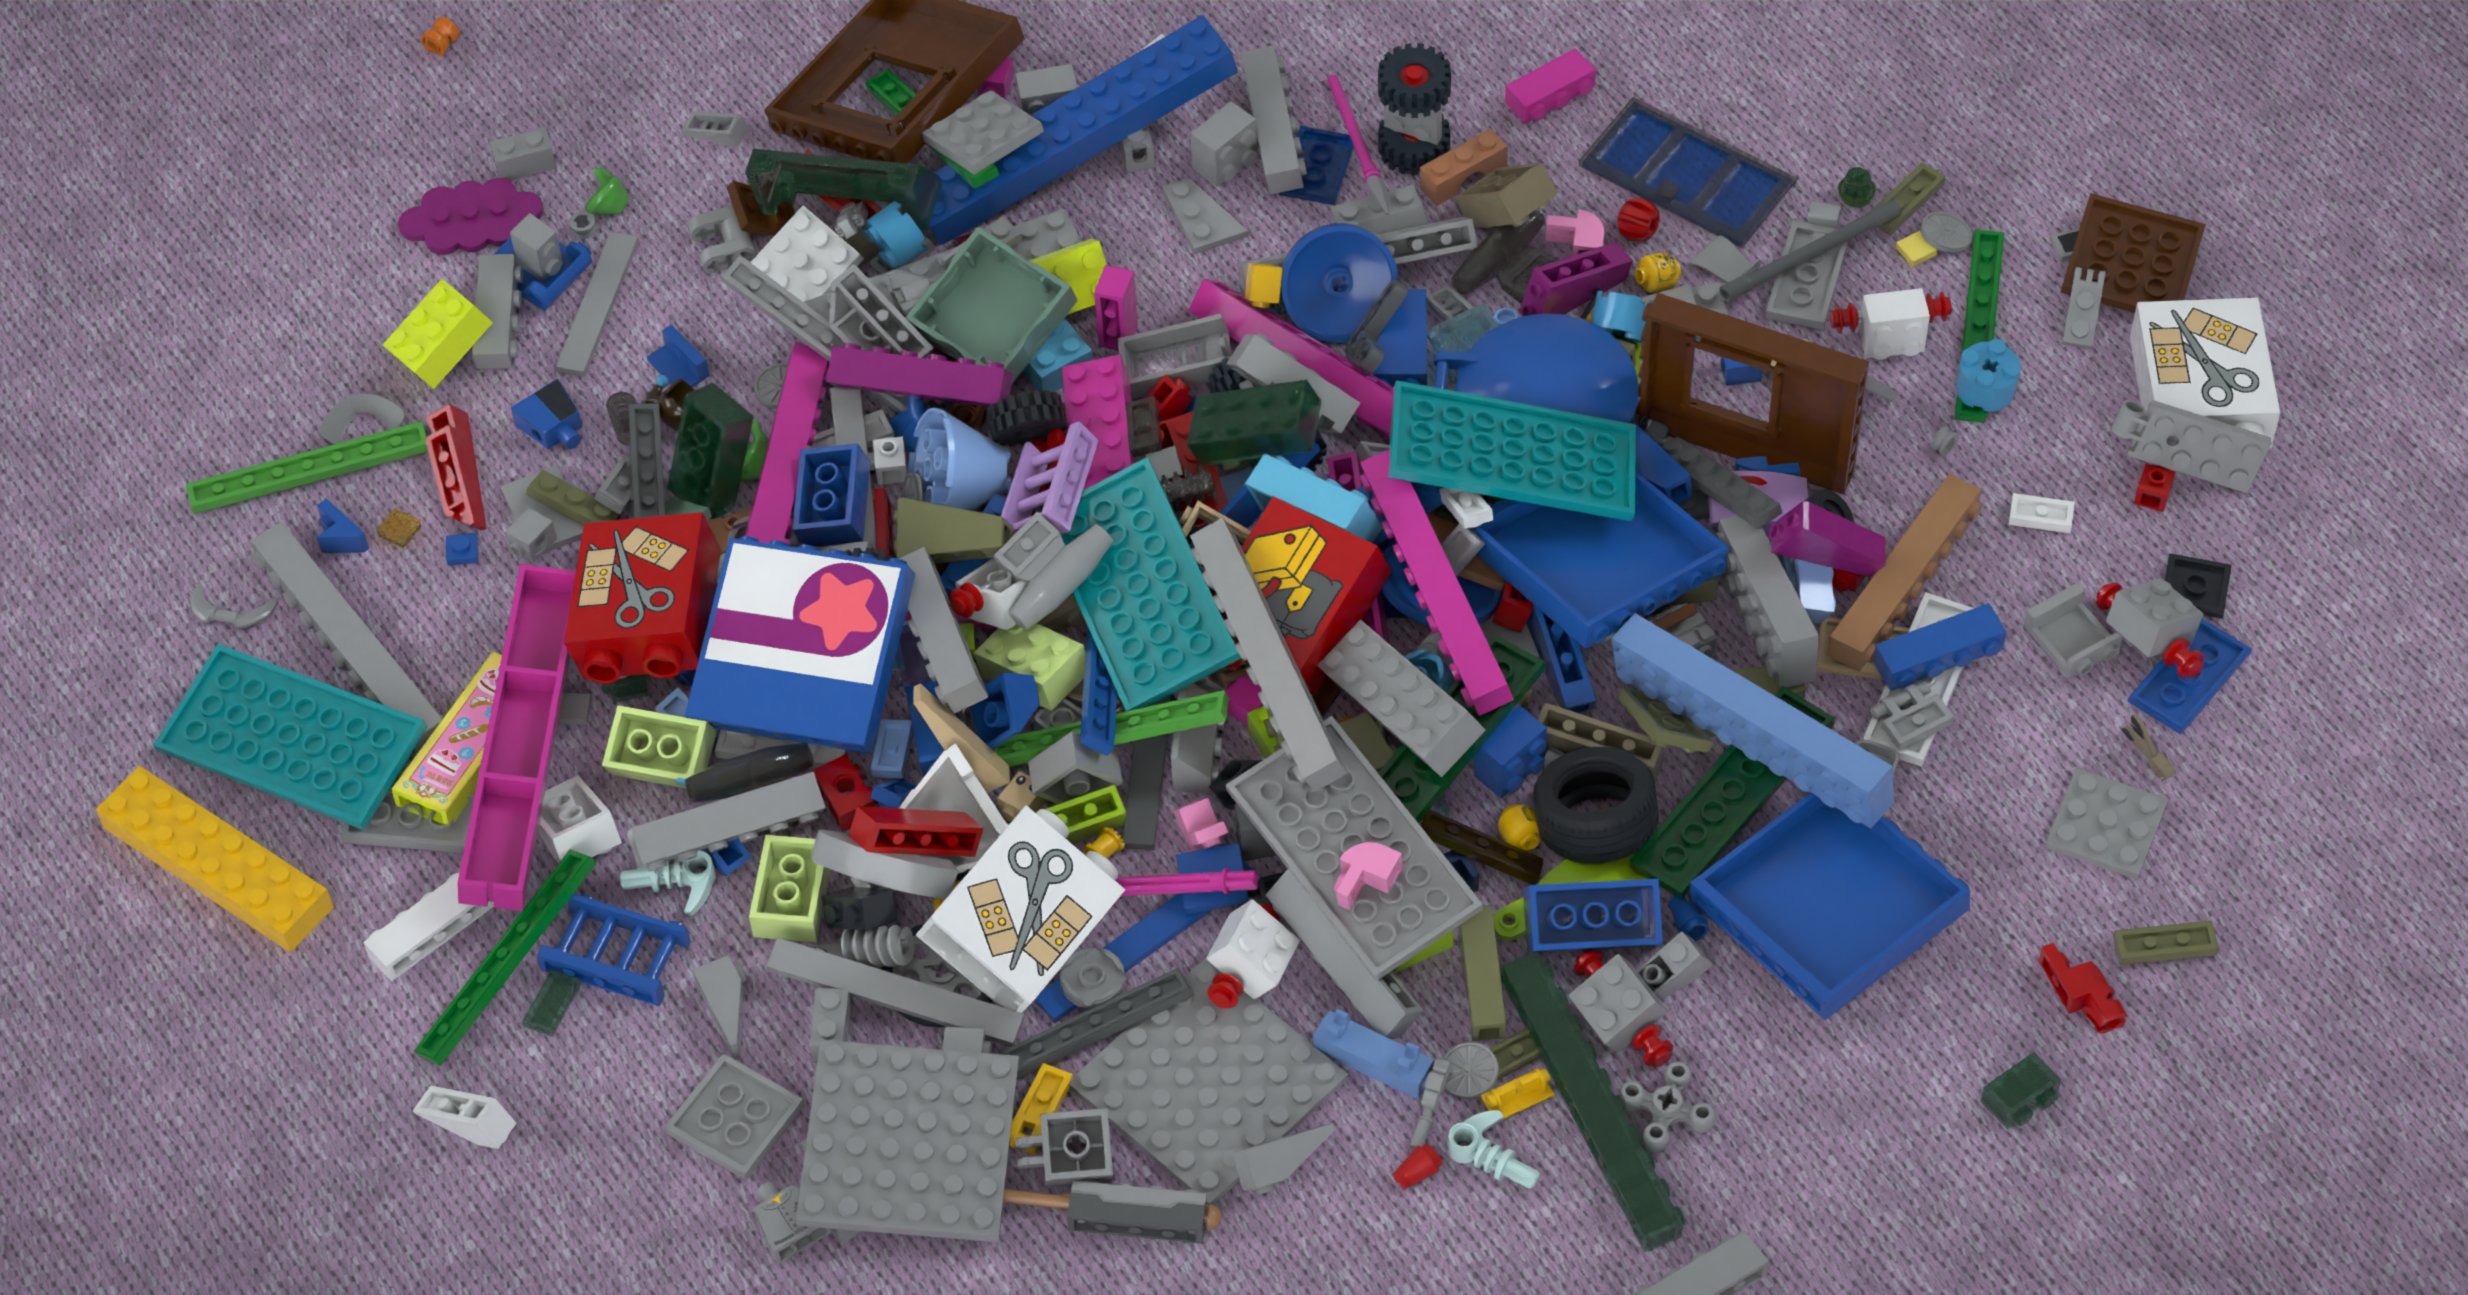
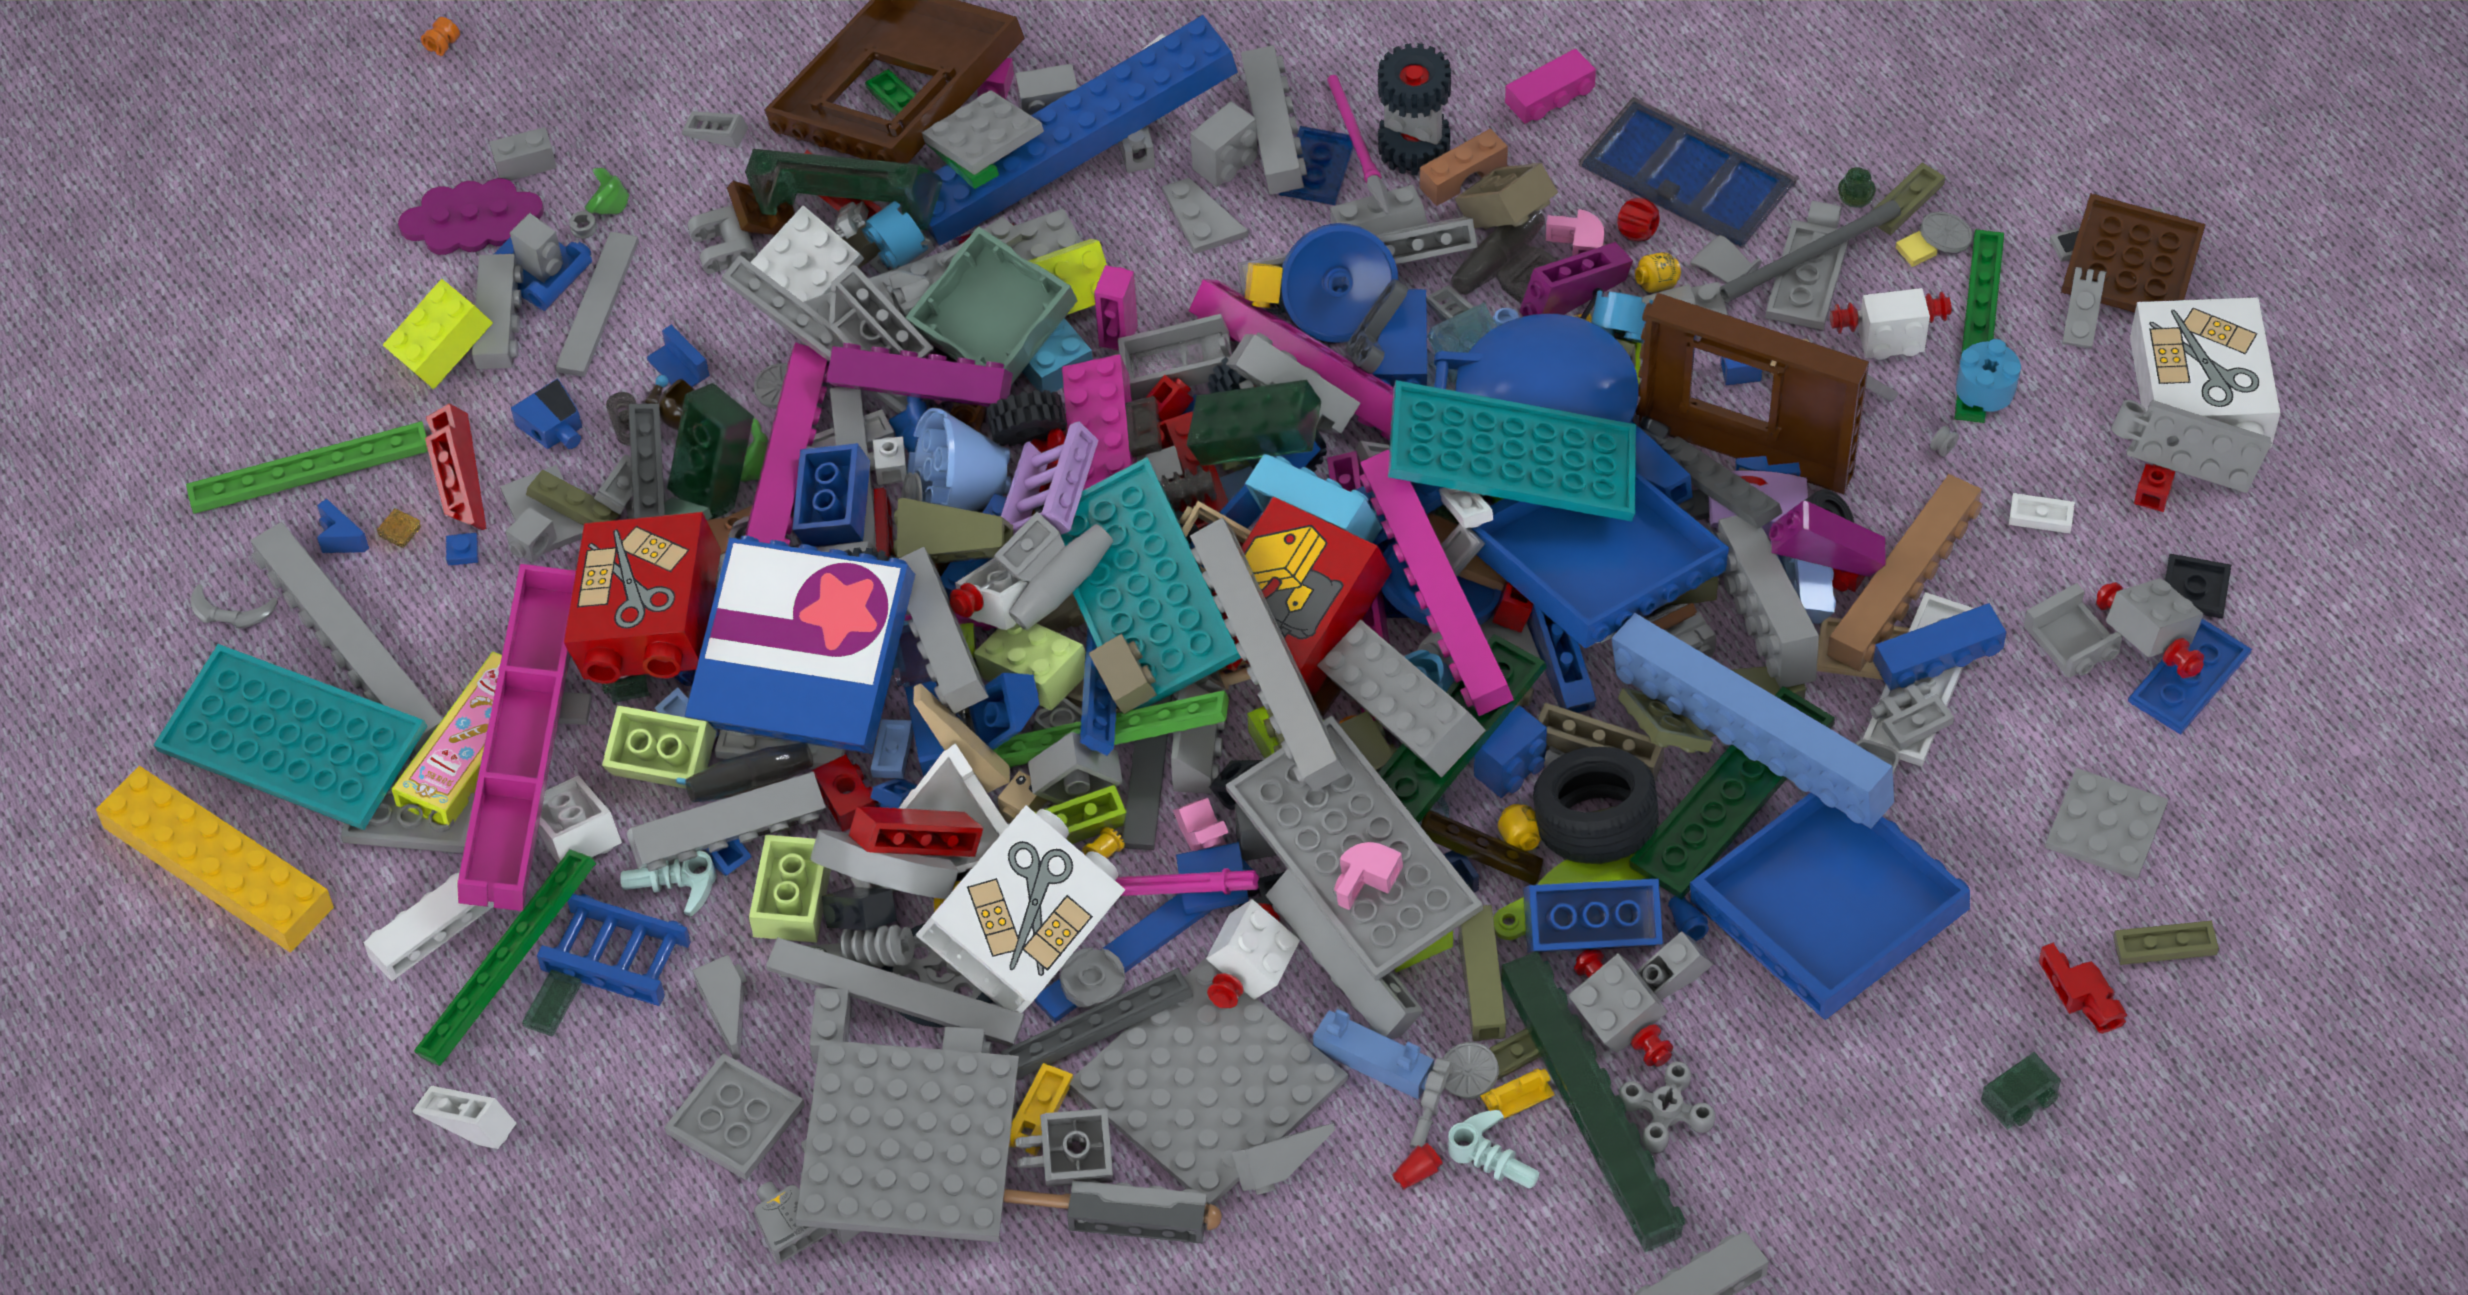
(341, 414): light grey piece -> none
(1123, 674): none -> dark tan brick
(1243, 698): dark pink brick -> none
(2140, 738): dark tan piece -> none

